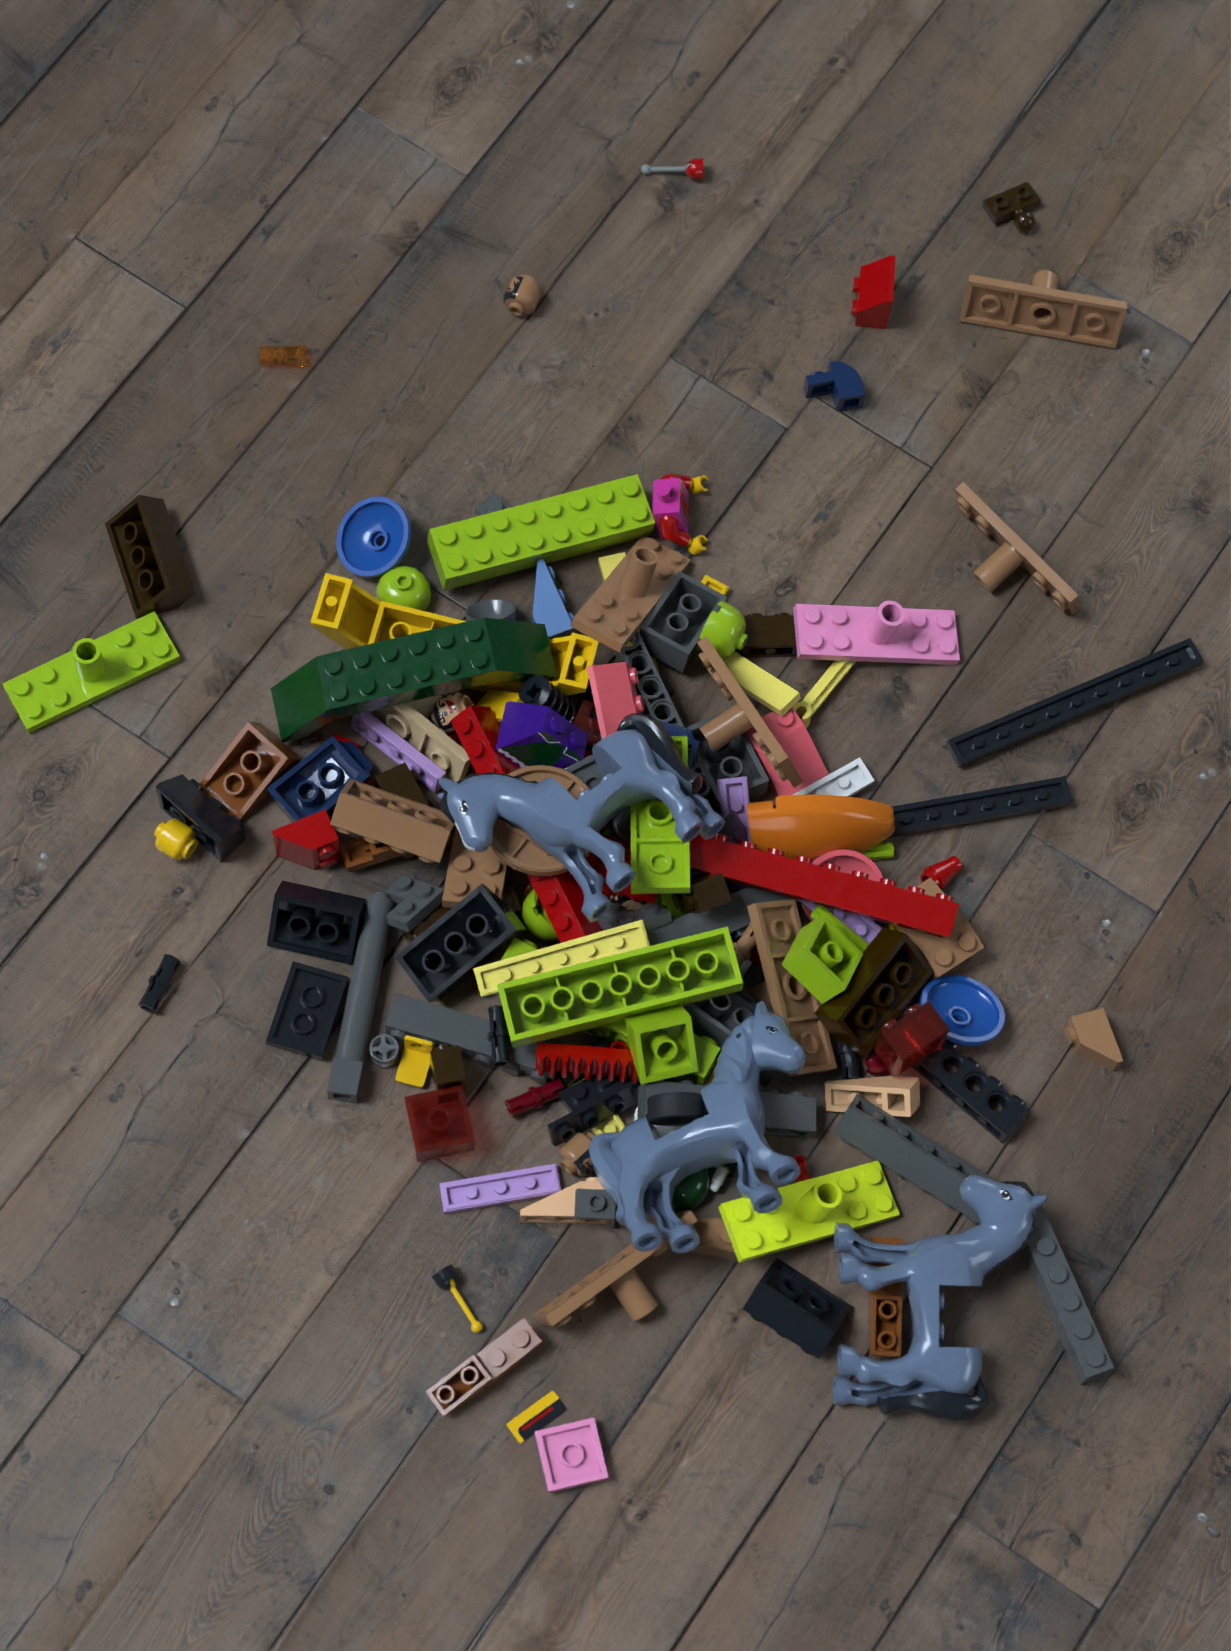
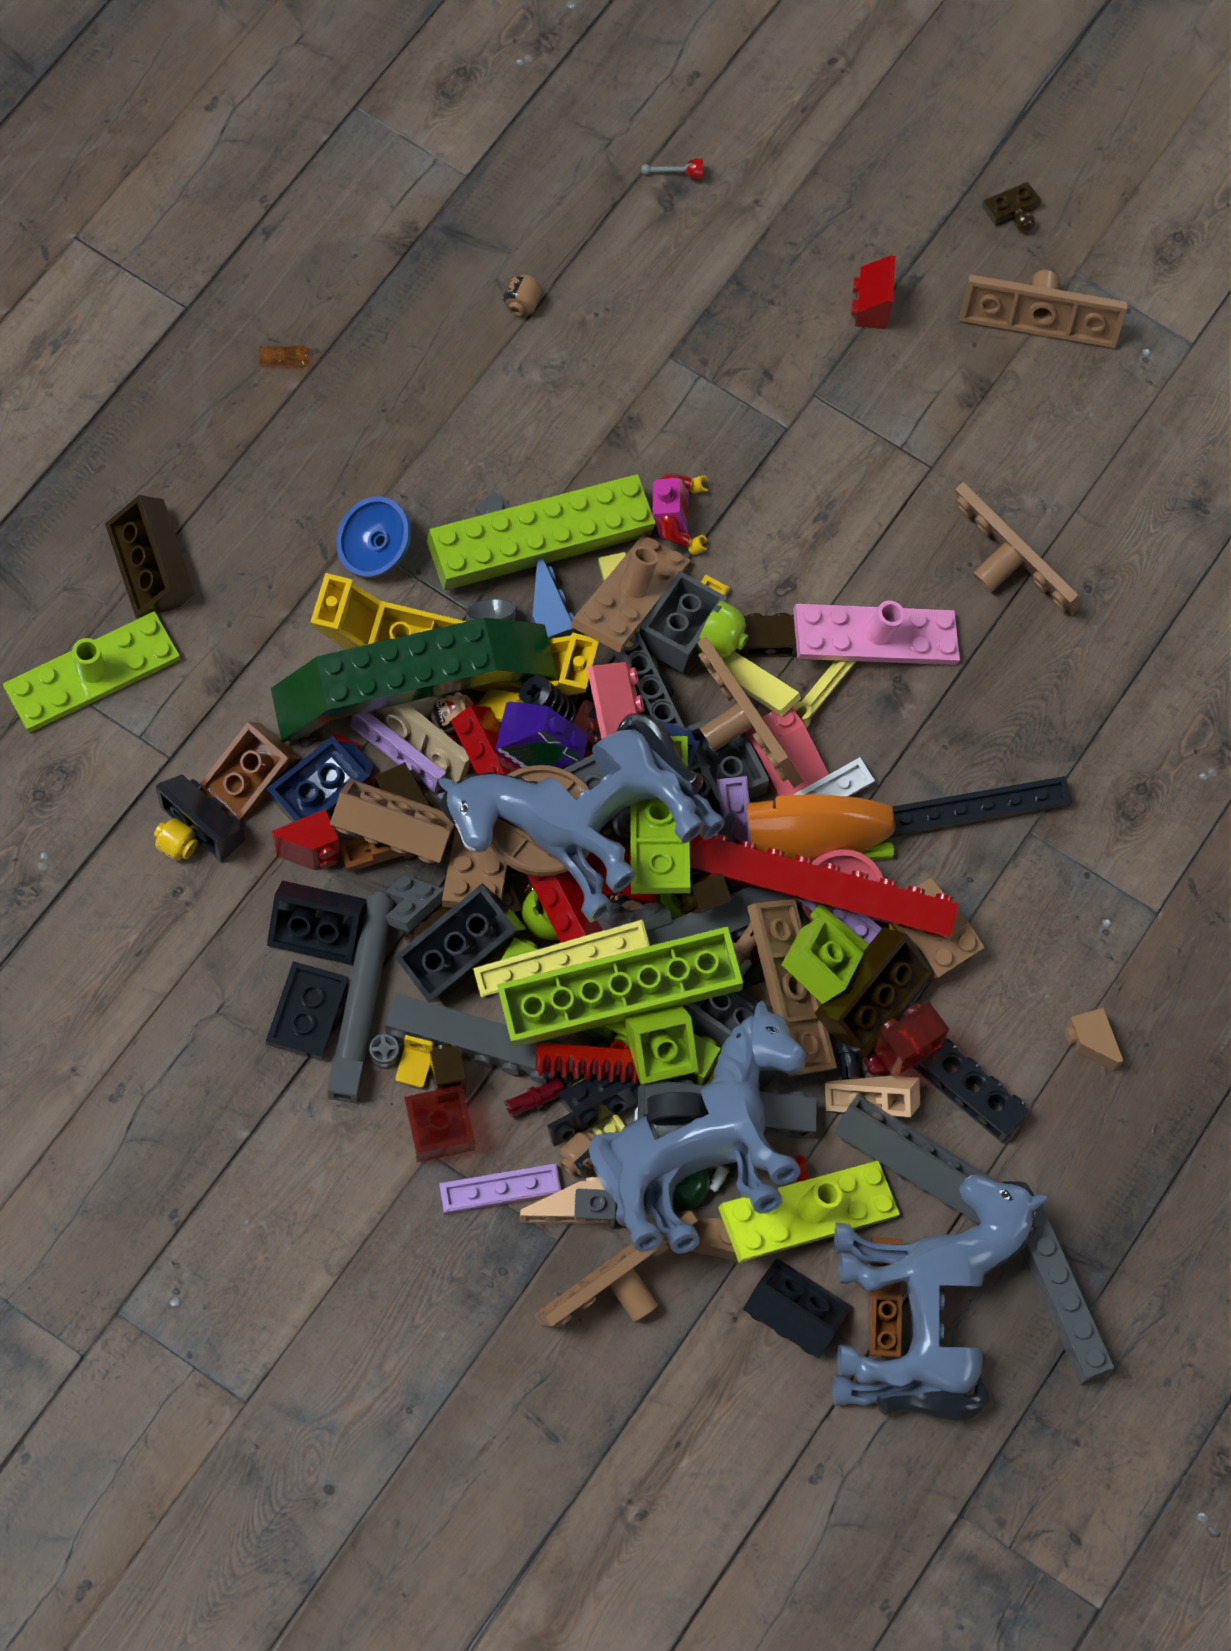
(159, 983): black pin -> none
(405, 587): lime cylinder -> none
(447, 1280): hinge -> none
(484, 1368): slope -> none
(498, 1037): black pin -> none
(536, 1416): sticker -> none
(571, 1455): bright pink plate -> none
(841, 382): dark blue brick -> none
(942, 871): red cone -> none
(966, 1008): blue dish -> none
(1074, 702): black plate -> none

